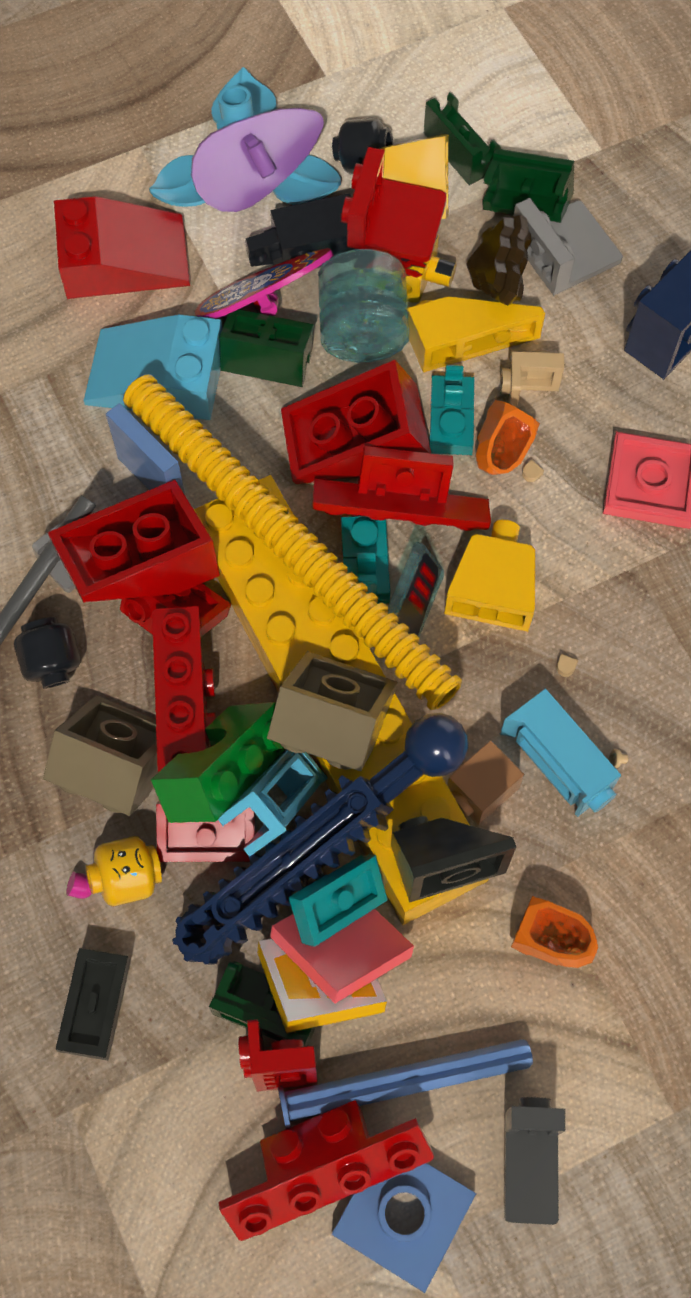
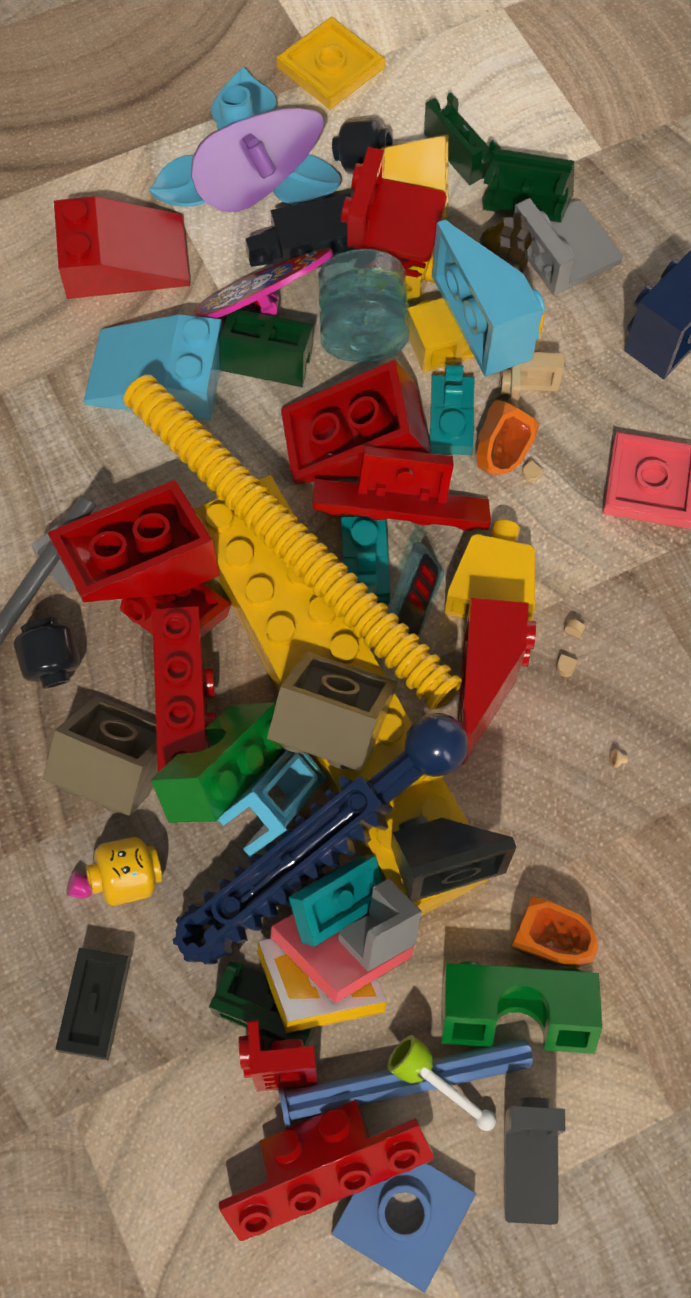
(141, 451): medium blue tile -> none
(204, 839): bracket -> none
(330, 62): none -> yellow tile
(386, 930): none -> light grey panel
(414, 1063): none -> hinge
(484, 782): medium nougat brick -> none
(487, 300): none -> medium azure slope
(493, 651): none -> red slope
(560, 1001): none -> green arch
(563, 753): medium azure window -> none
(575, 628): none -> tan piece

